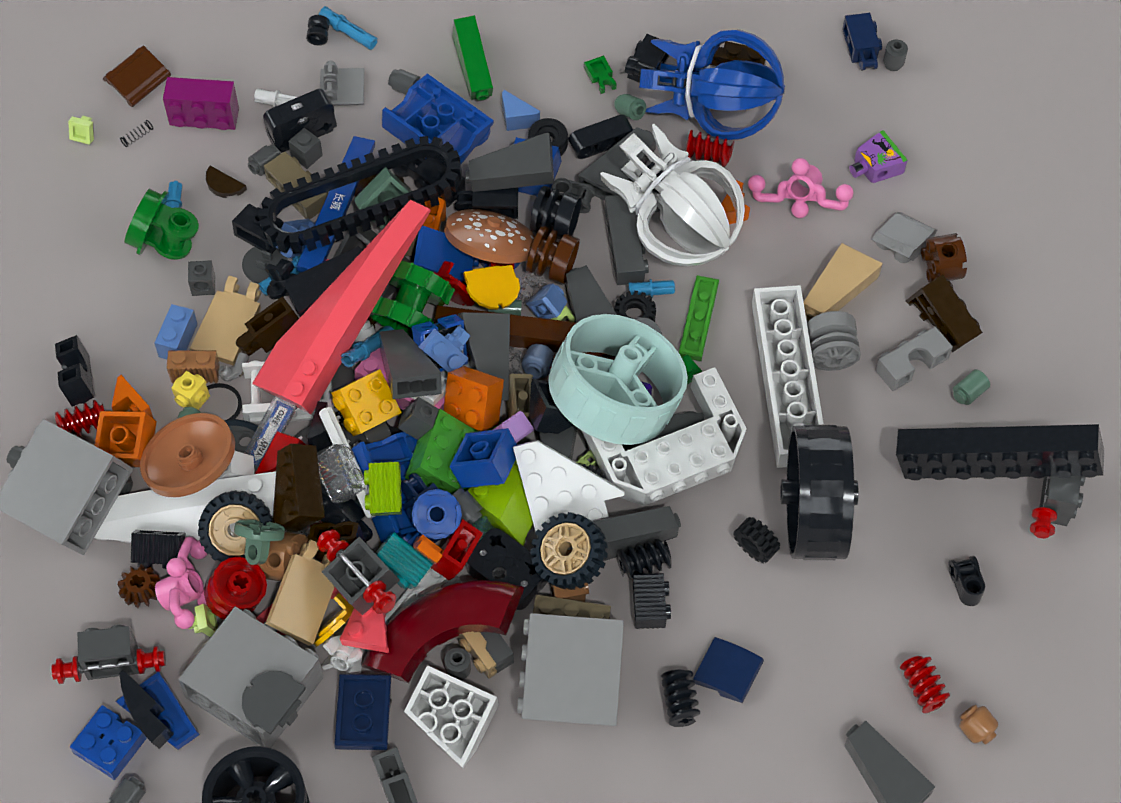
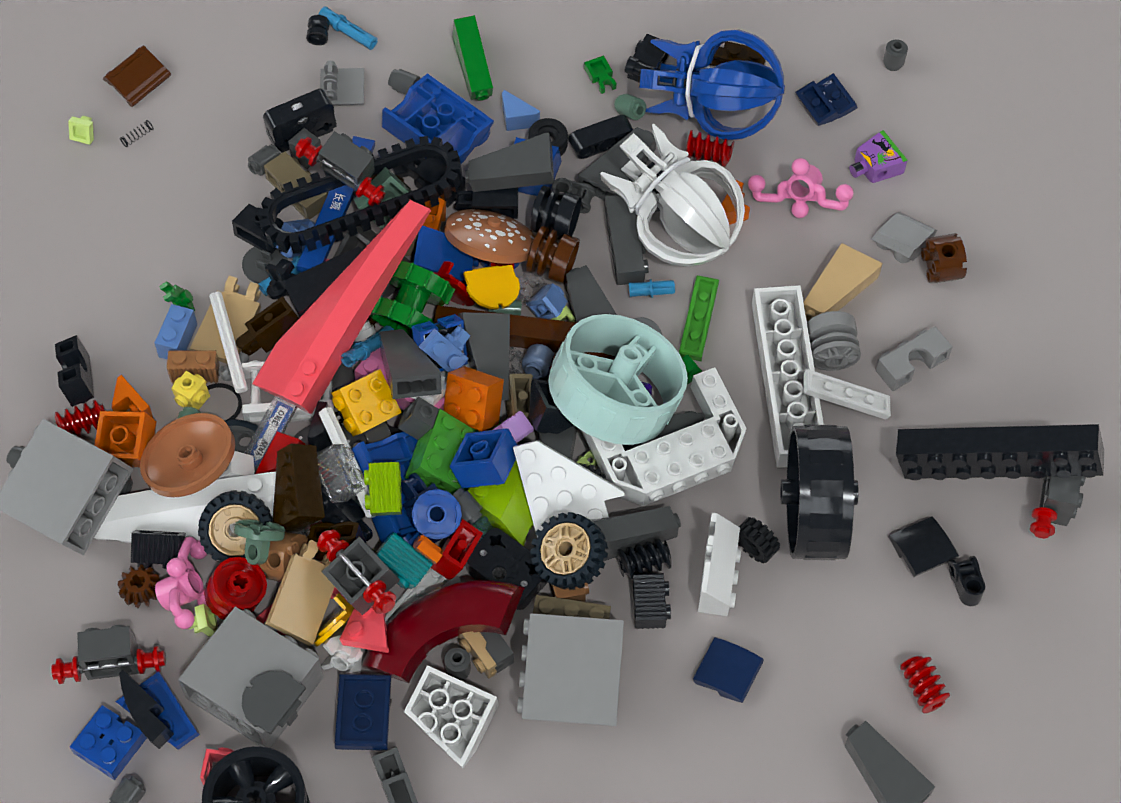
(161, 227): green piece -> none
(174, 197): dark azure axle -> none
(177, 295): none -> green plate
(201, 103): magenta brick -> none
(201, 278): dark grey brick -> none
(210, 757): none -> coral bracket
(222, 184): dark brown tile -> none
(228, 342): none -> white axle
(270, 97): white axle -> none
(345, 162): none -> dark grey brick
(636, 301): black tyre -> none
(679, 697): black piece -> none
(719, 567): none -> white wedge
(826, 100): none -> dark blue slope
(847, 394): none -> white tile
(862, 40): dark blue brick -> none
(923, 546): none -> black slope
(946, 311): dark brown wedge -> none
(971, 387): sand green brick -> none
(978, 724): medium nougat head -> none

